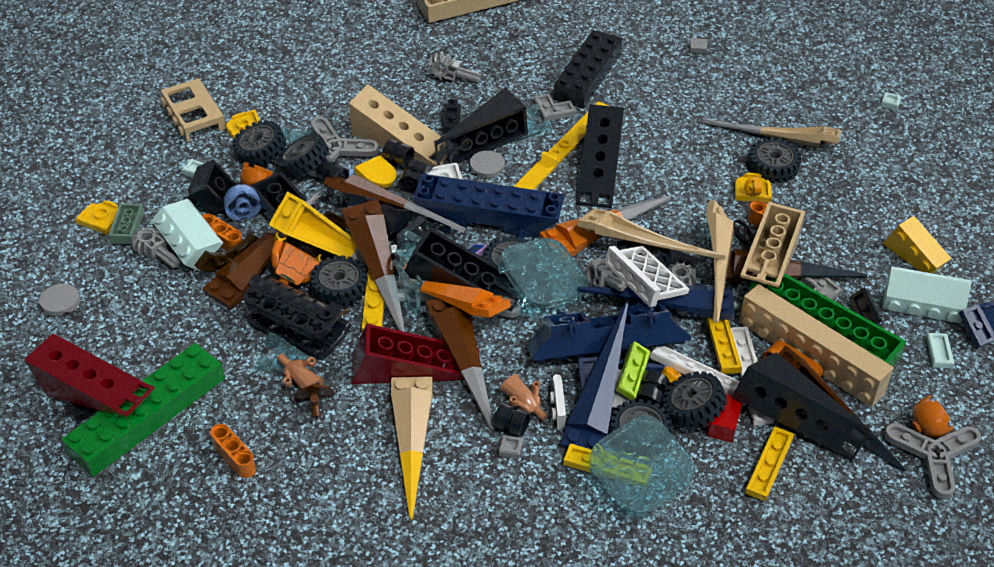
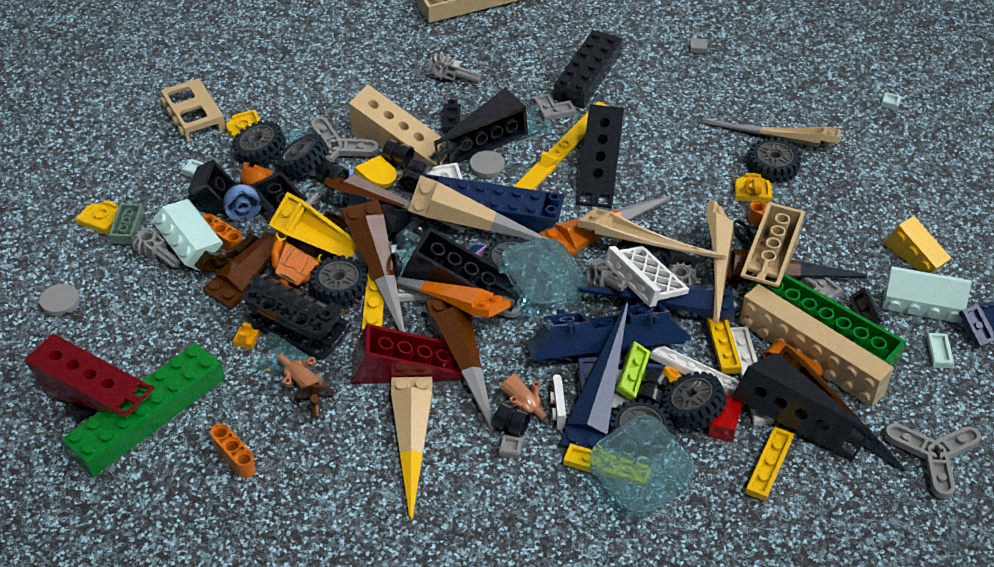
(246, 337): none -> light orange tile
(410, 288): clear light blue flag -> none
(445, 204): none -> tan plate
(930, 418): orange cylinder -> none

